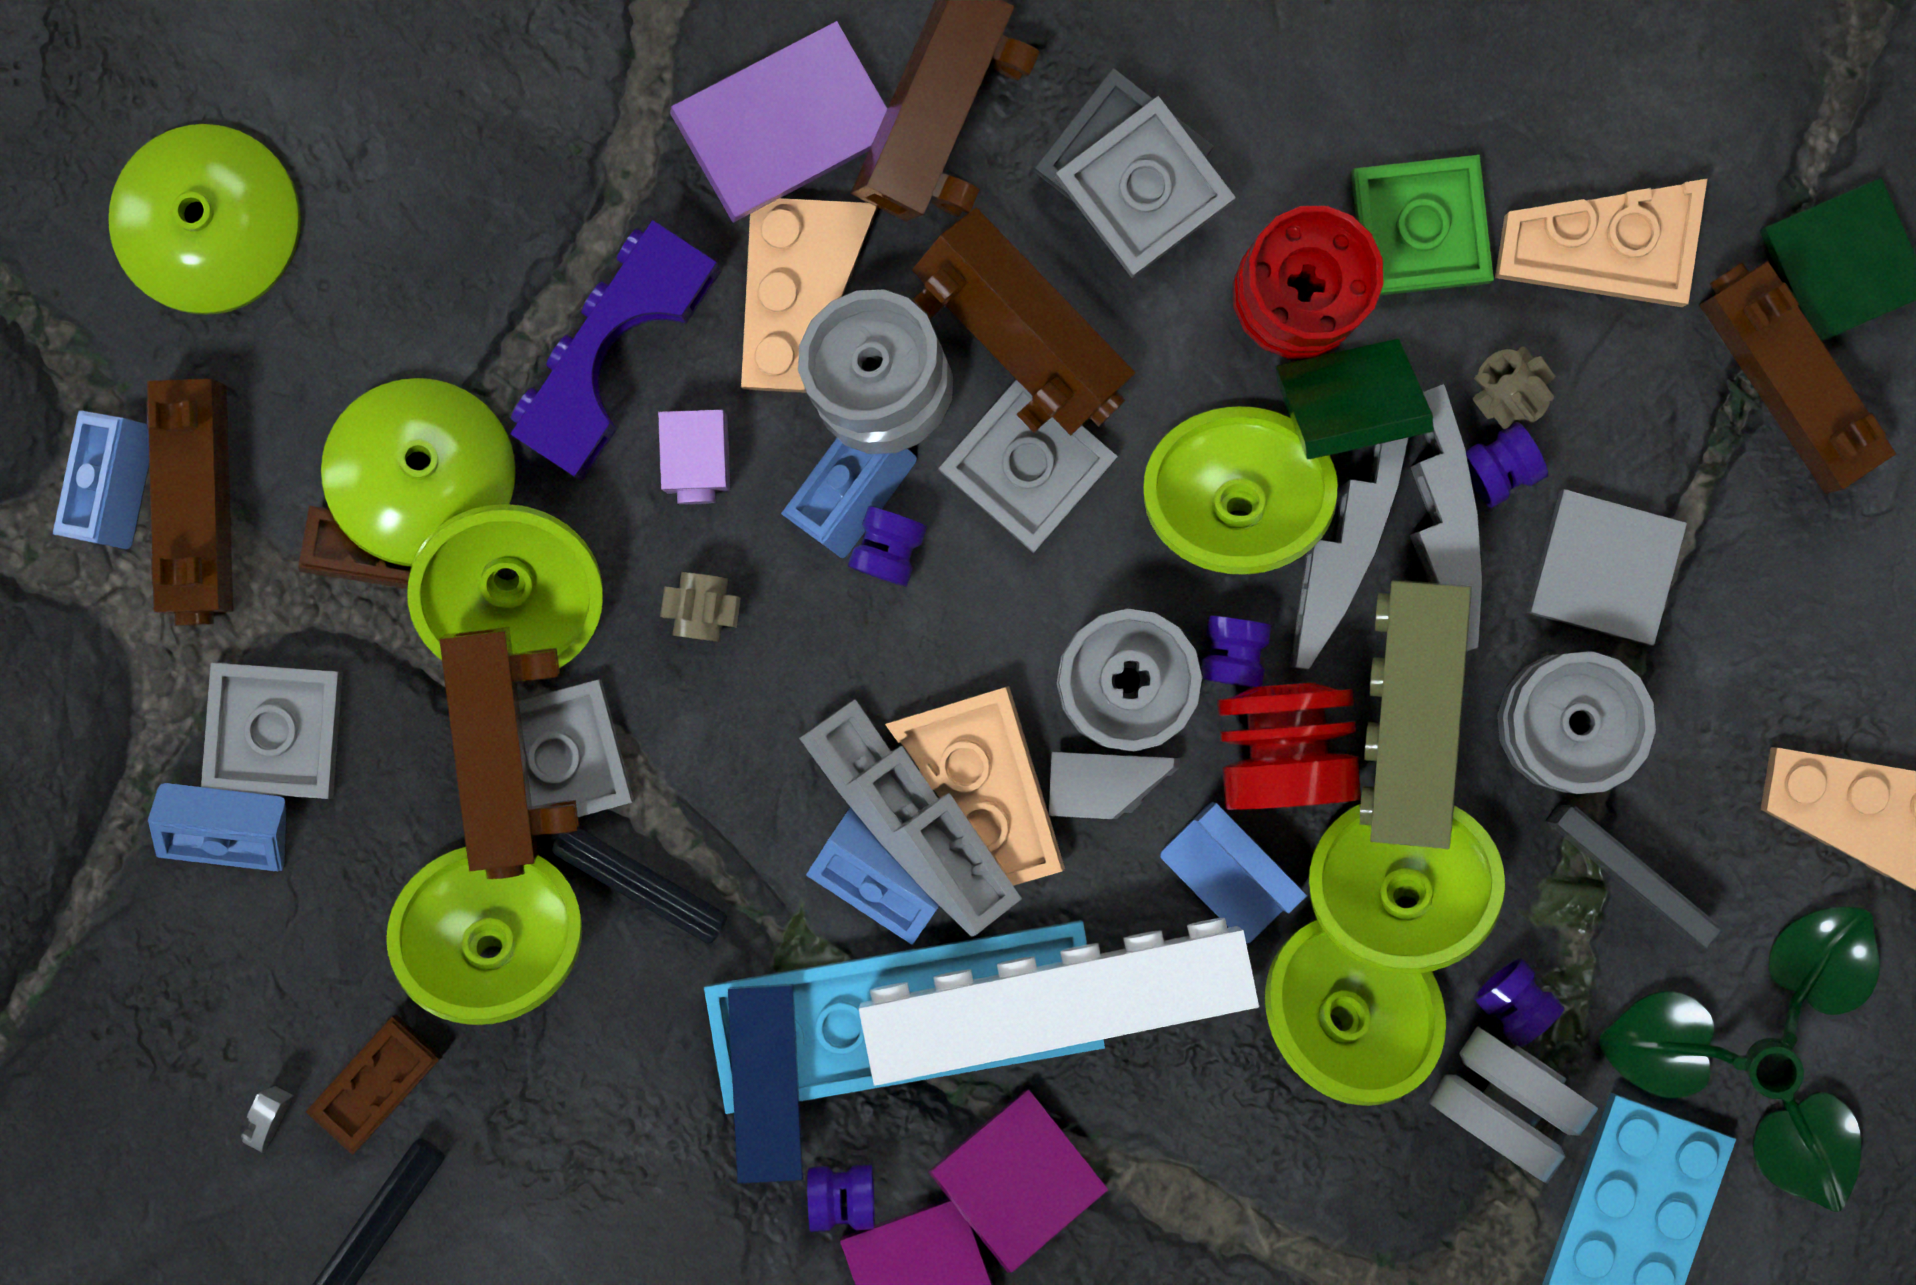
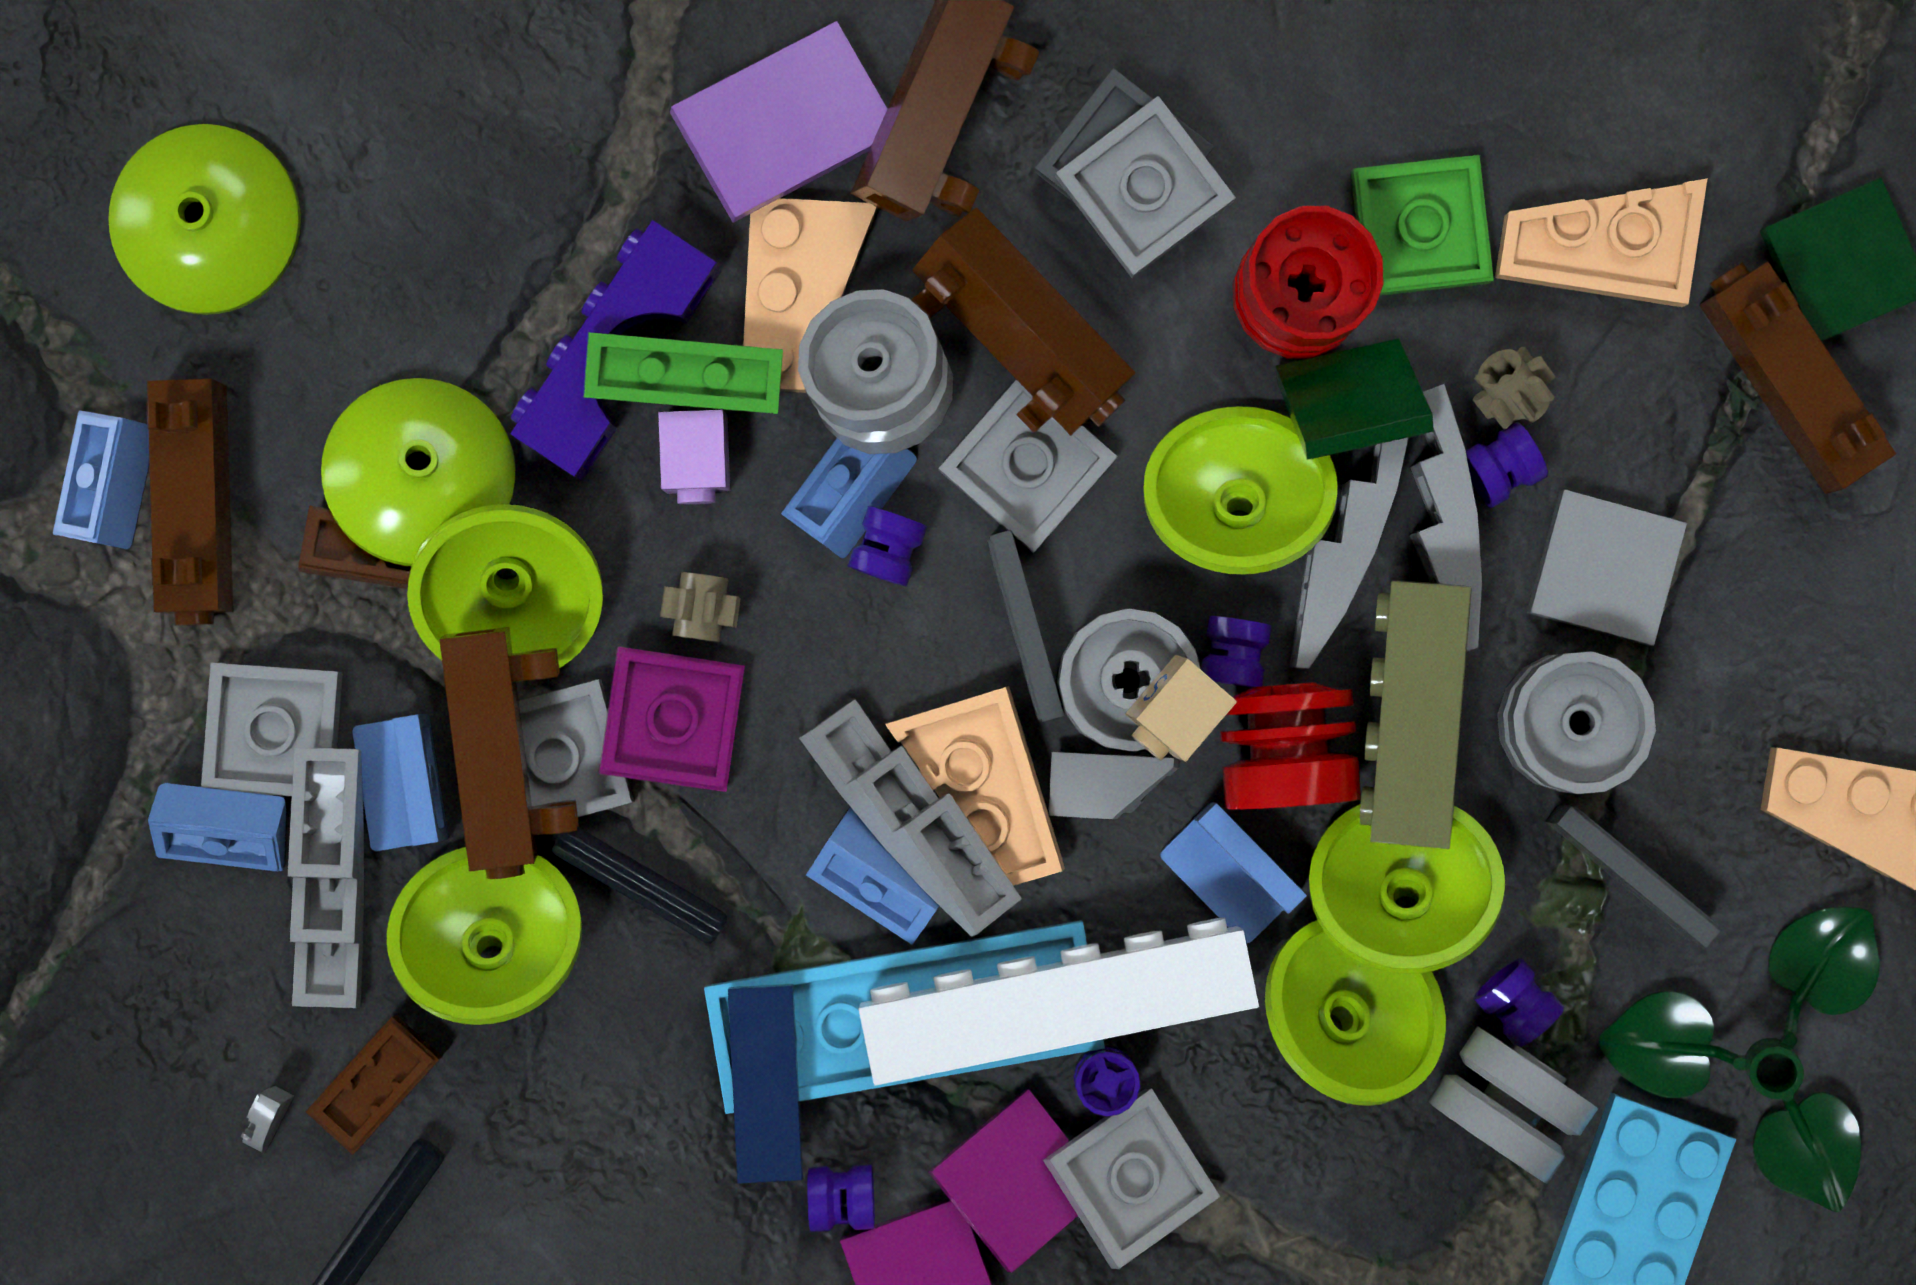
(327, 877): none -> light grey slope
(400, 783): none -> medium blue panel
(671, 719): none -> magenta tile
(682, 373): none -> bright green plate
(1024, 626): none -> dark grey tile
(1109, 1091): none -> dark purple wheel
(1131, 1179): none -> light grey tile
(1178, 710): none -> tan brick

